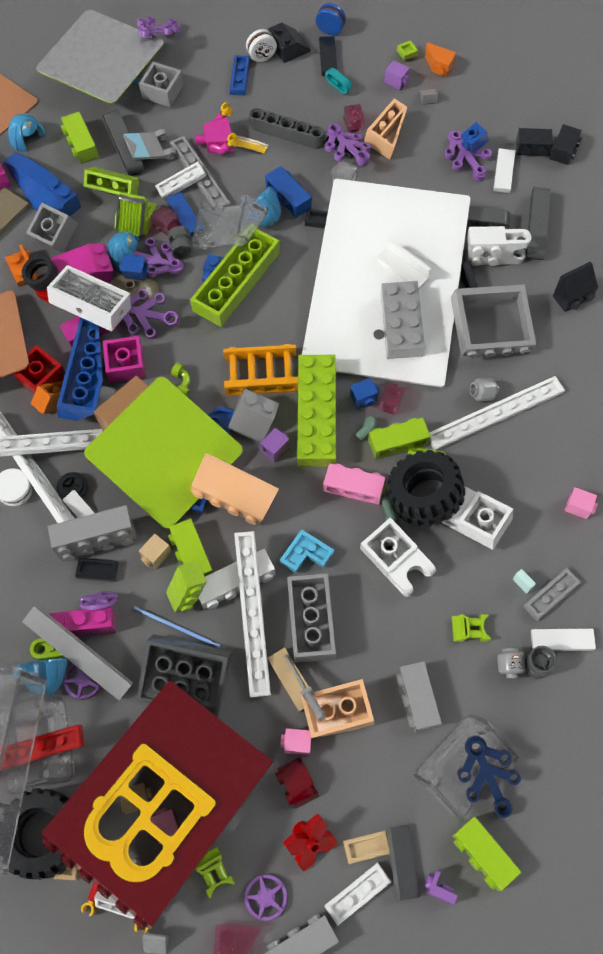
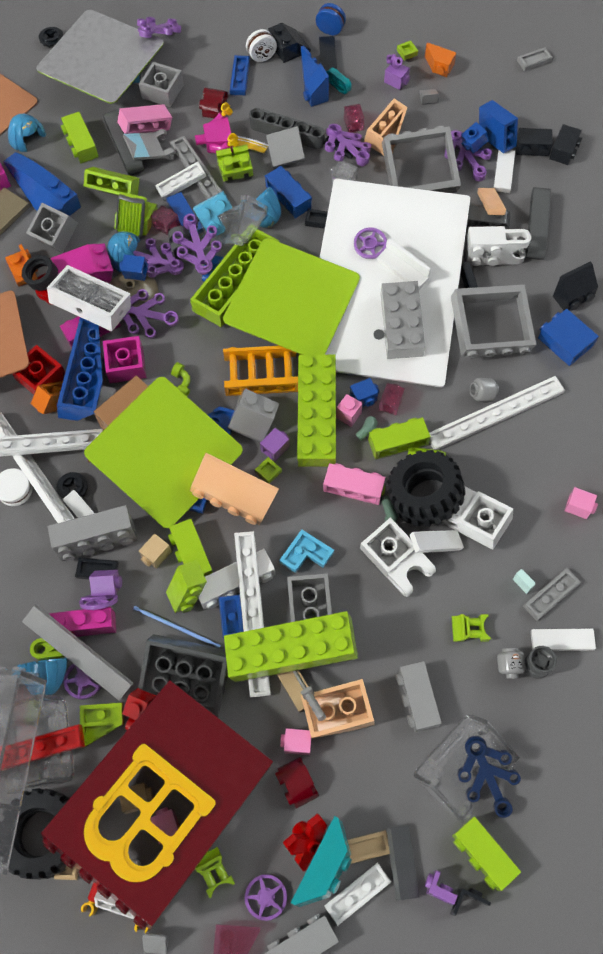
(50, 32): none -> black gear
(100, 720): none -> lime wing
(105, 582): none -> medium lavender brick
(136, 704): none -> red brick
(144, 119): none -> bright pink brick
(197, 246): none -> medium lavender plant
(210, 209): none -> medium azure plate
(212, 102): none -> dark red cylinder
(230, 614): none -> blue plate
(236, 164): none -> lime hips
(268, 470): none -> lime plate
(285, 147): none -> light grey tile
(290, 647): none -> lime brick
(291, 298): none -> lime piece
(314, 78): none -> blue wedge
(326, 867): none -> teal wedge
(349, 410): none -> bright pink brick
(370, 243): none -> medium lavender wheel
(394, 60): none -> medium lavender arm
(422, 134): none -> light grey window
(436, 541): none -> white tile
(472, 893): none -> black bracket
(491, 201): none -> light nougat tile
(500, 126): none -> blue brick
(534, 59): none -> light grey tile
(567, 336): none -> blue brick

